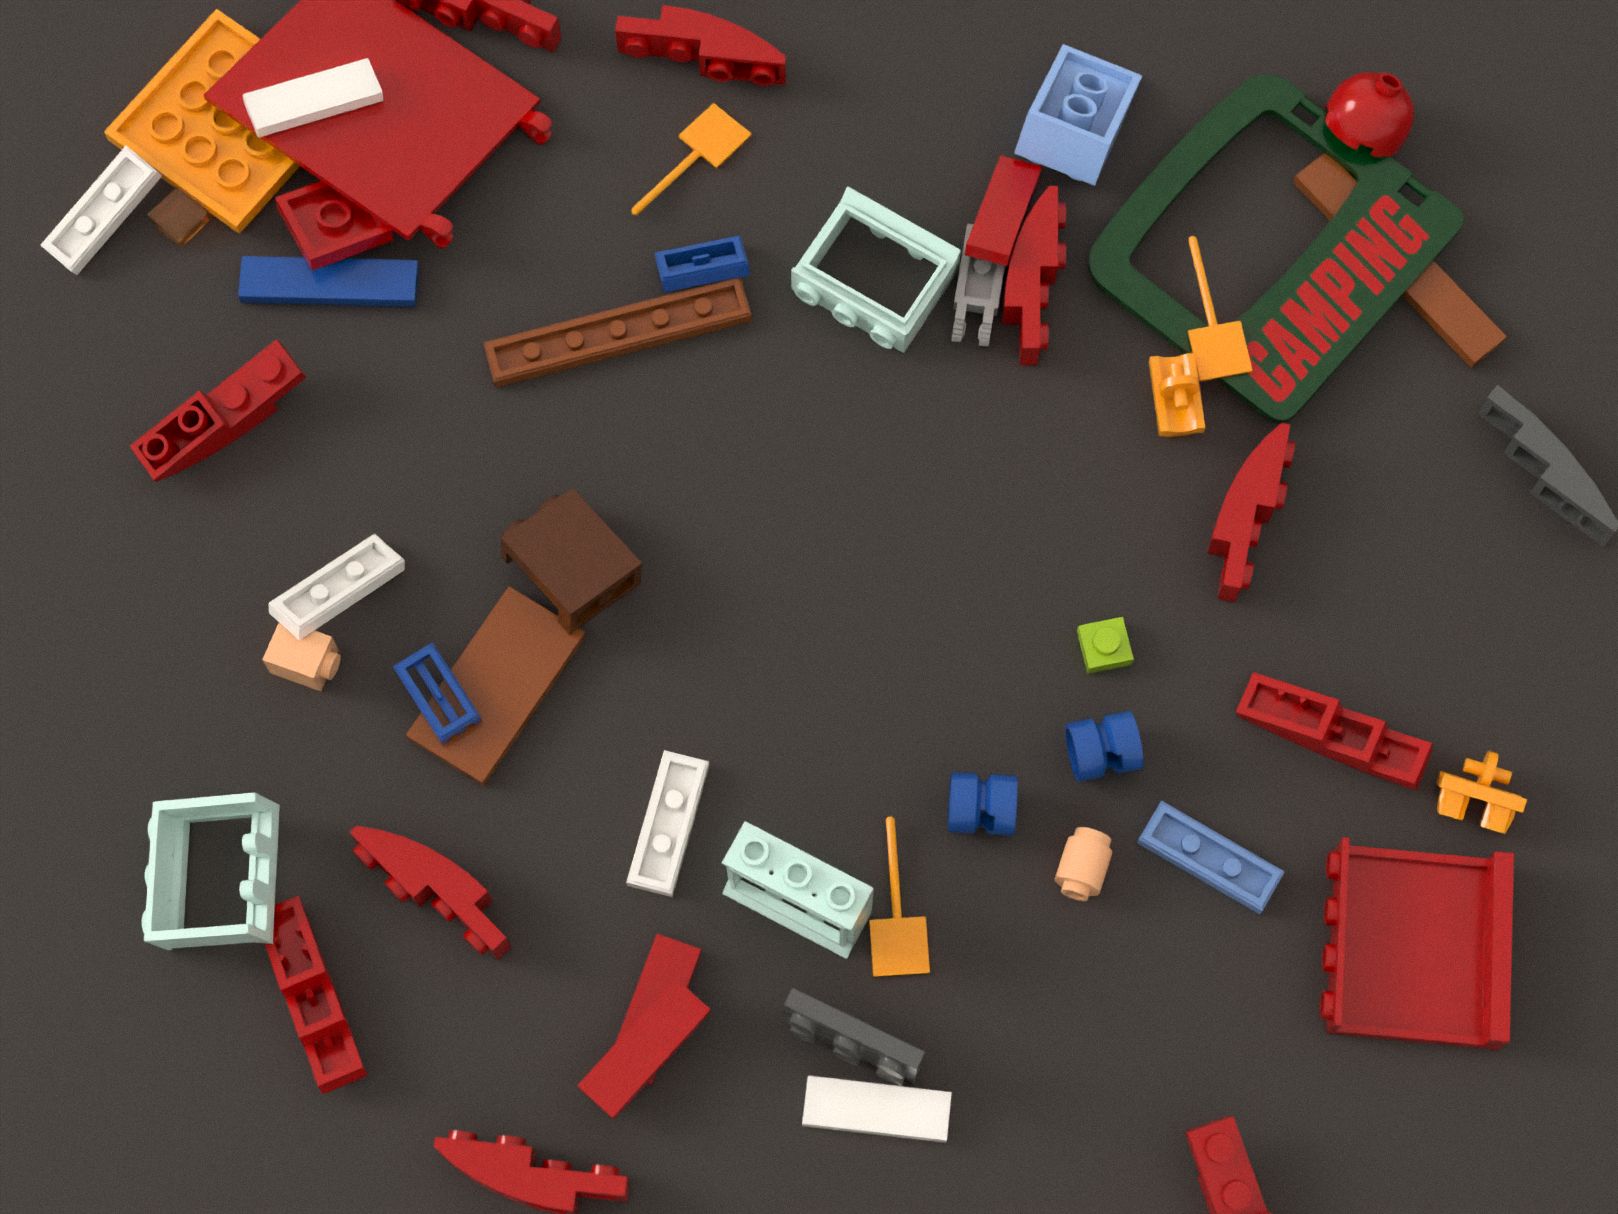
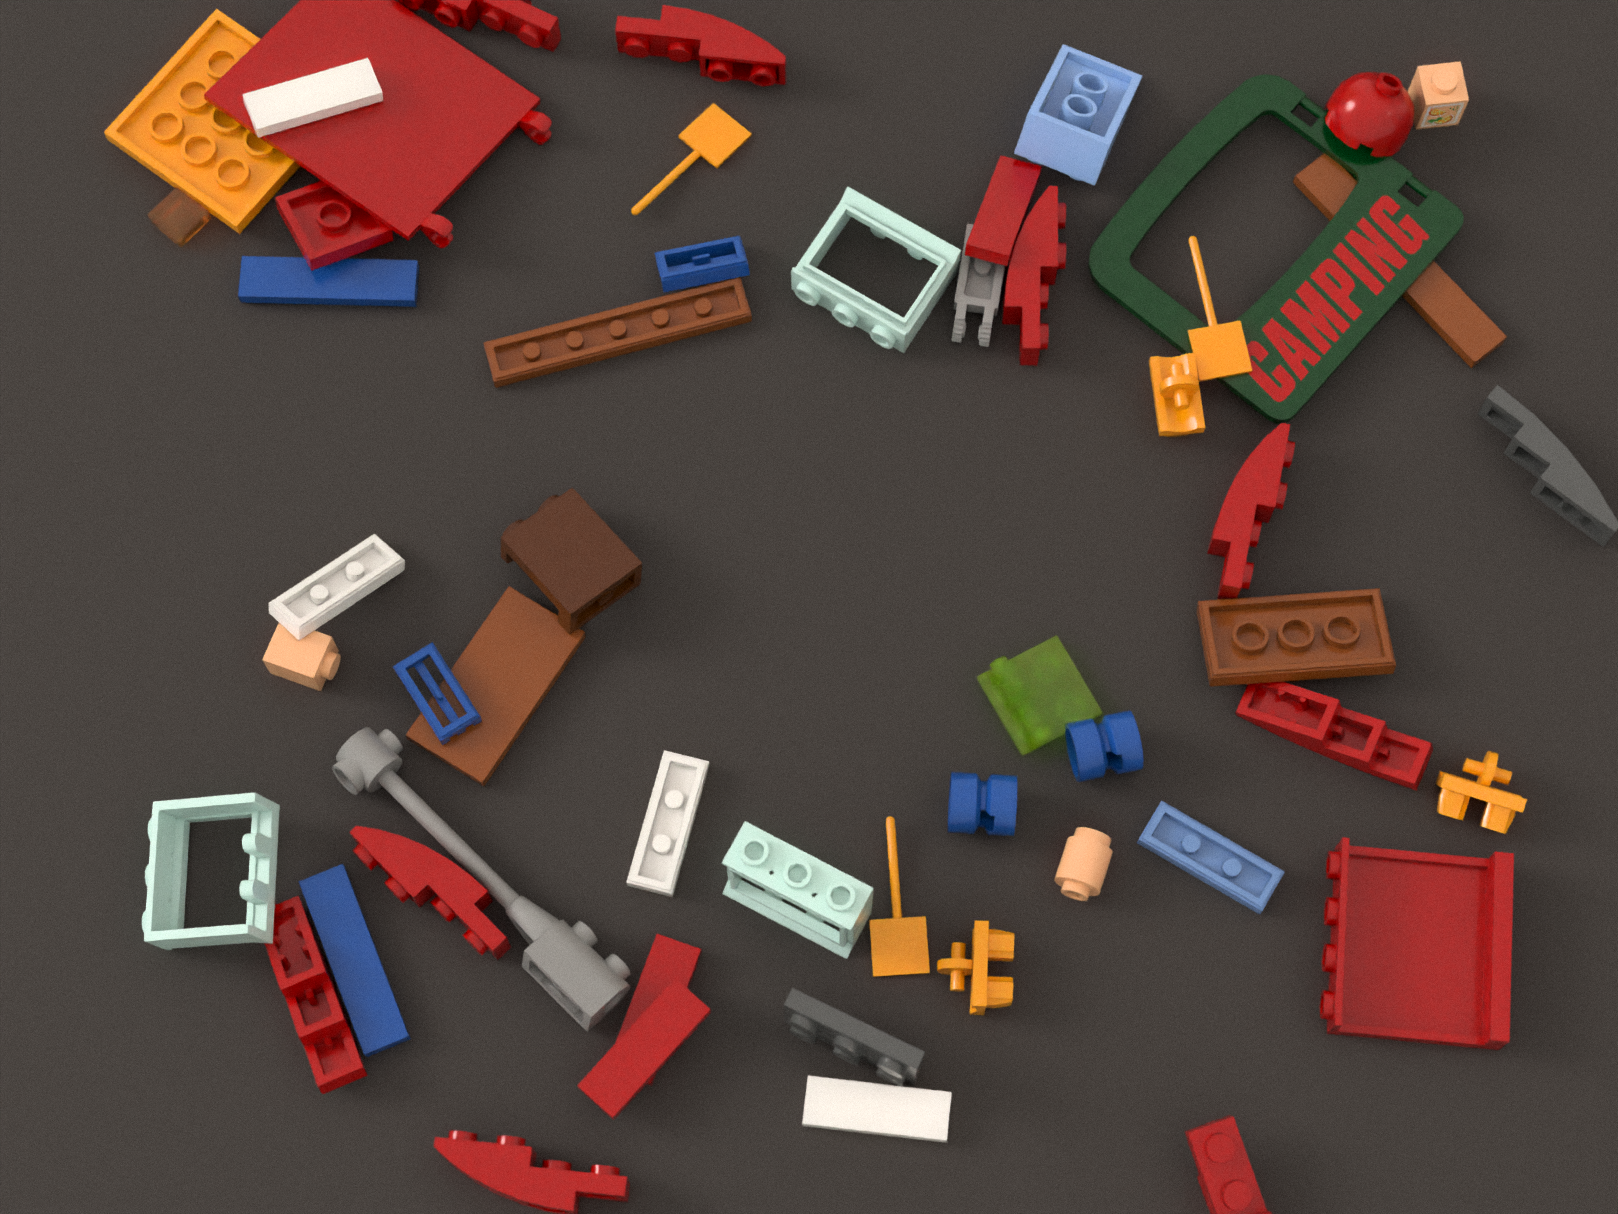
(101, 210): white tile -> none
(223, 415): red slope -> none
(354, 960): none -> blue tile
(557, 953): none -> light grey bar
(986, 946): none -> light orange hips
(1038, 694): none -> clear neon green hinge
(1105, 645): lime plate -> none
(1295, 637): none -> dark orange tile
(1438, 95): none -> light nougat brick

